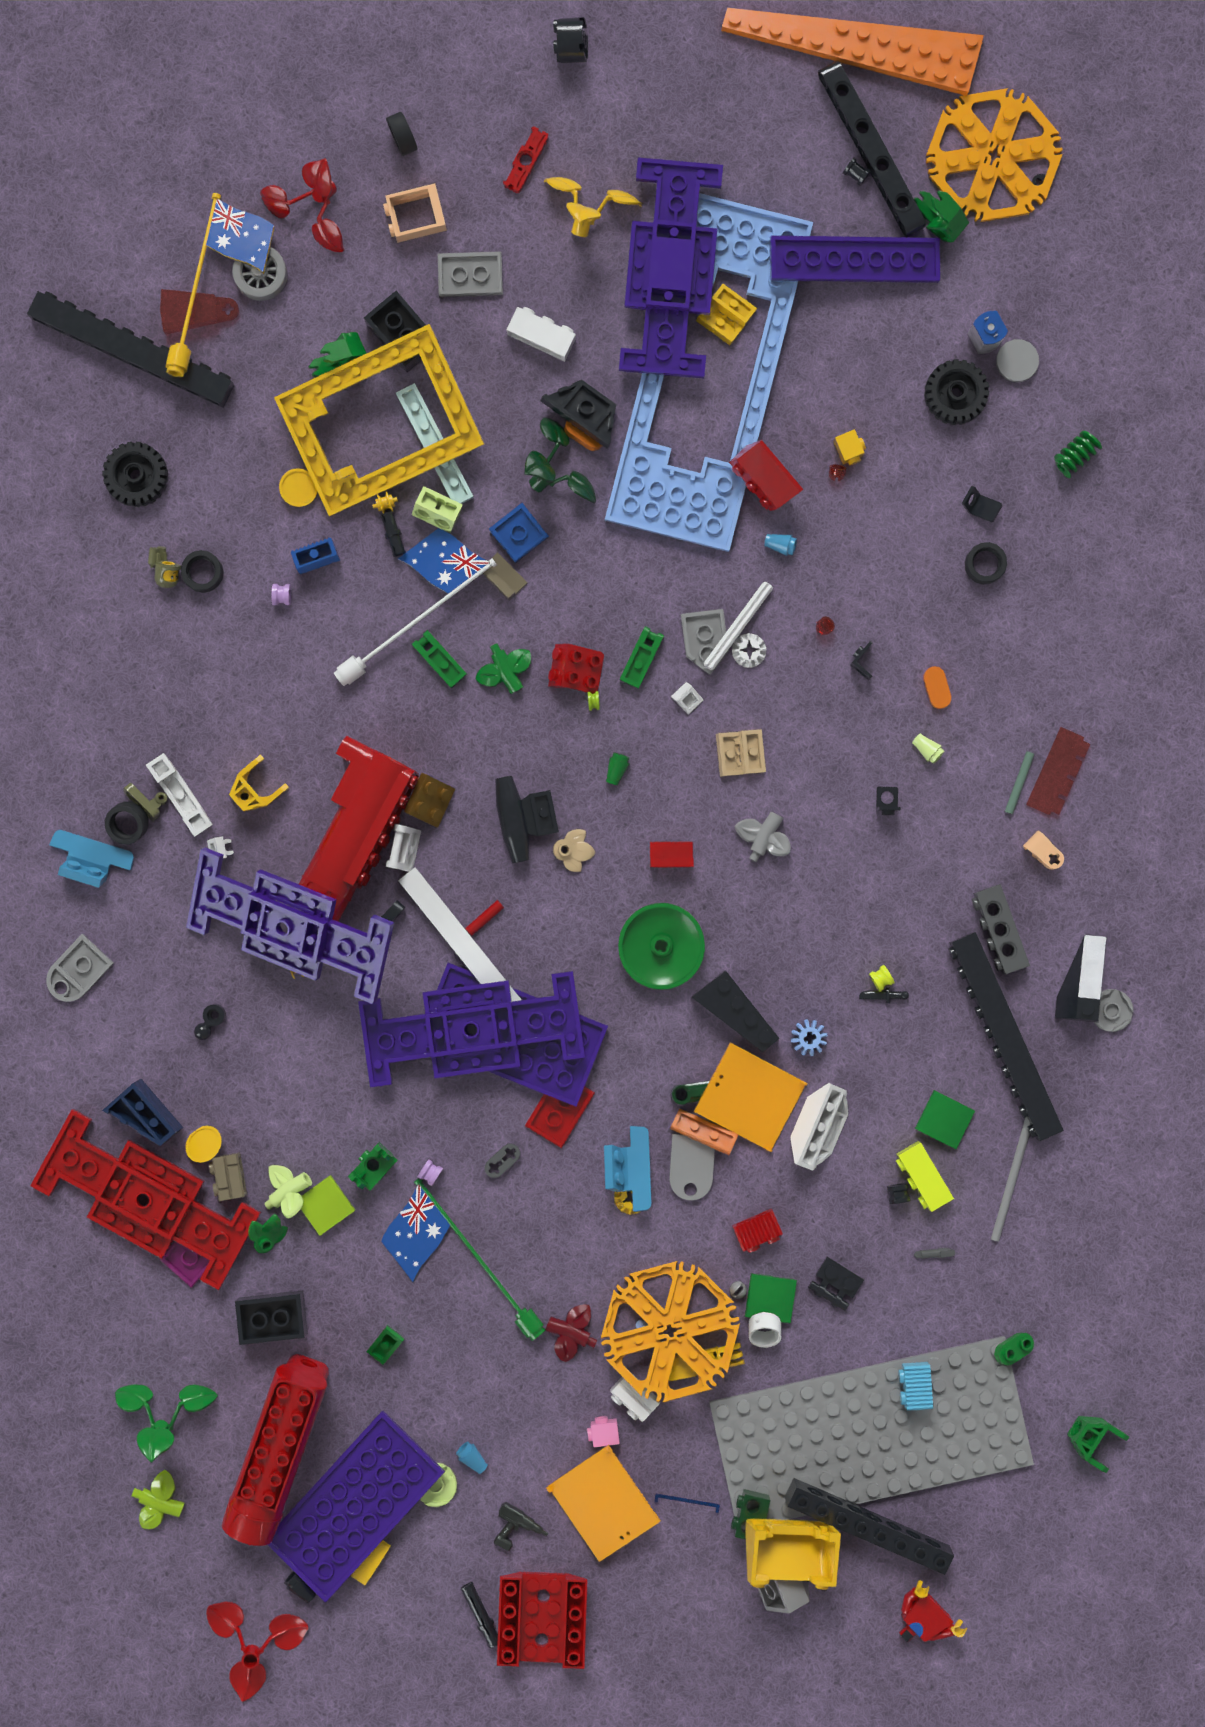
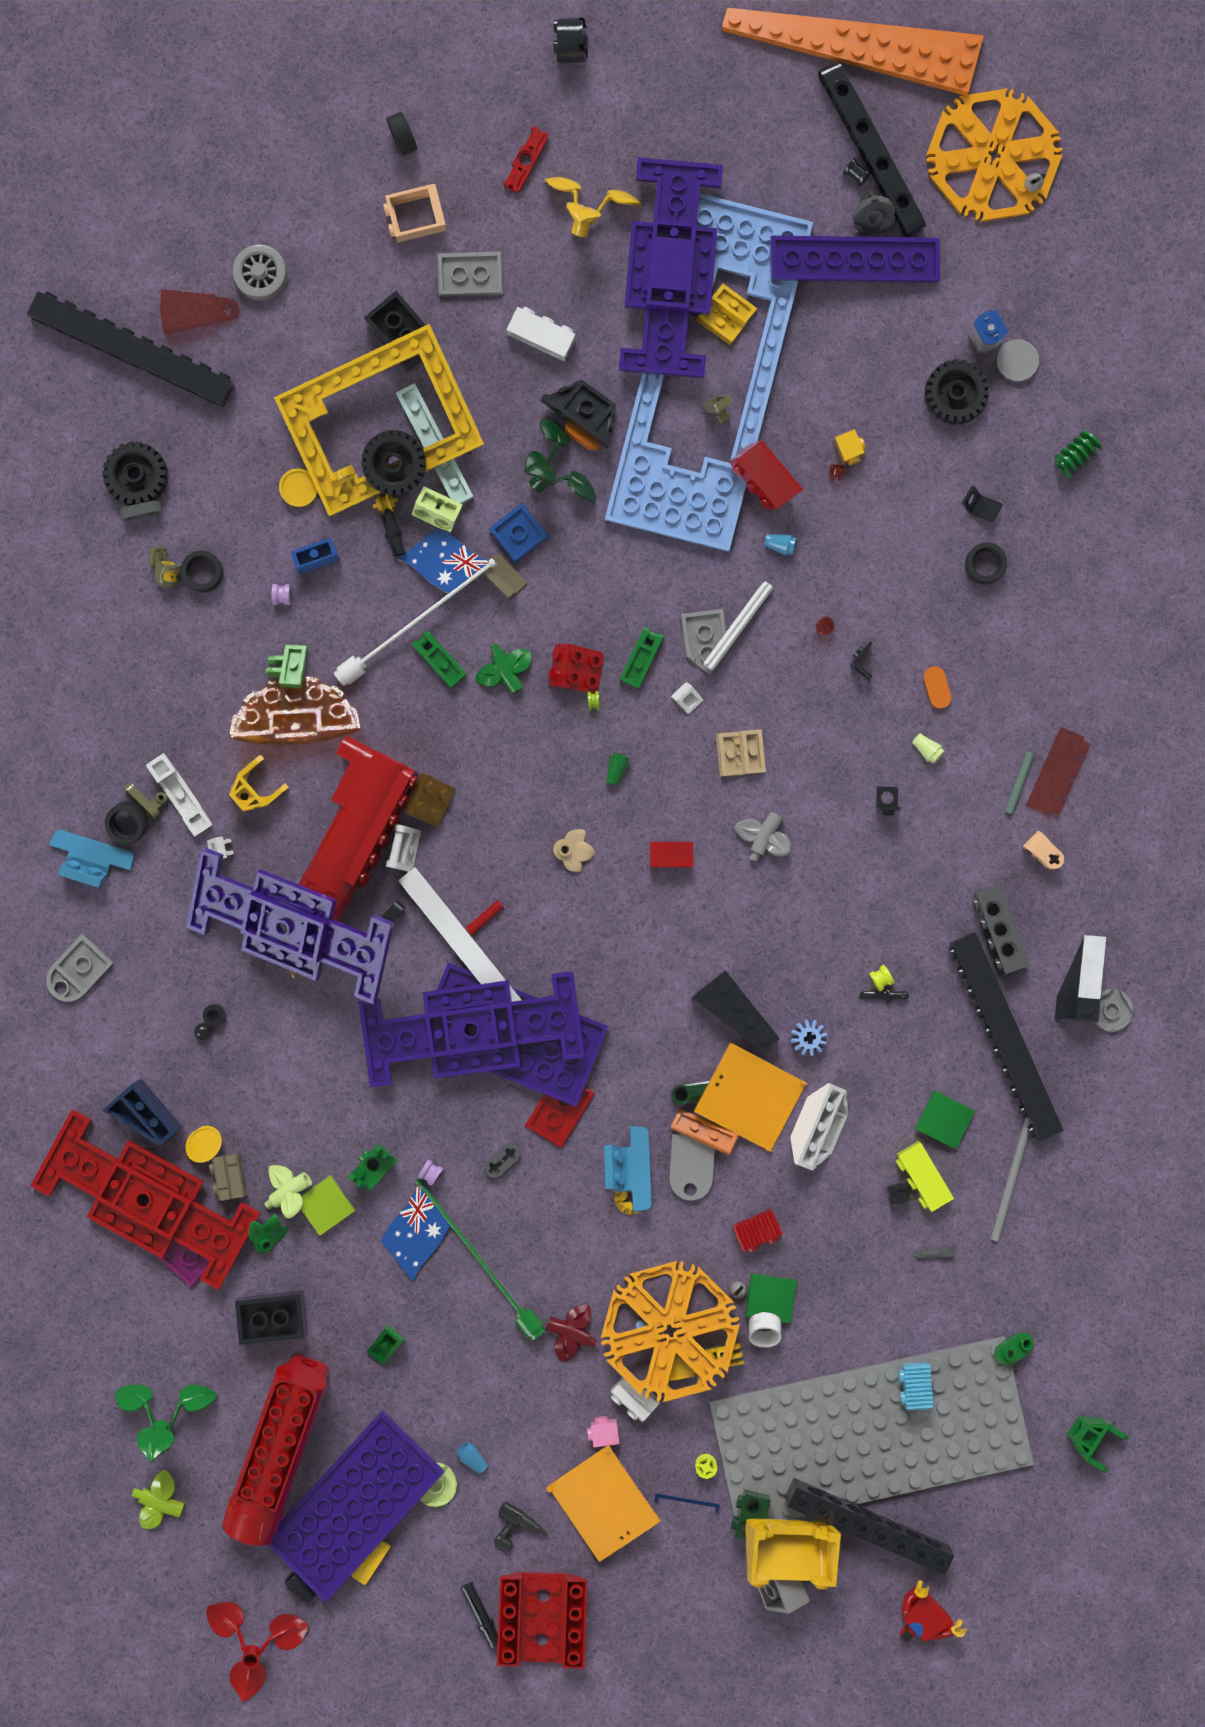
(141, 510): none -> dark grey beam
(233, 236): flag -> none
(292, 664): none -> bright green hinge
(294, 714): none -> clear orange brick
(316, 176): red plant -> none
(341, 351): green piece -> none
(376, 462): none -> black wheel
(522, 817): black plate -> none
(661, 946): green dish -> none
(707, 1469): none -> neon yellow wheel
(717, 406): none -> olive piece
(742, 657): white gear -> none
(839, 1277): black plate -> none
(873, 213): none -> dark grey tile
(945, 216): green piece -> none
(1034, 187): none -> light grey hinge

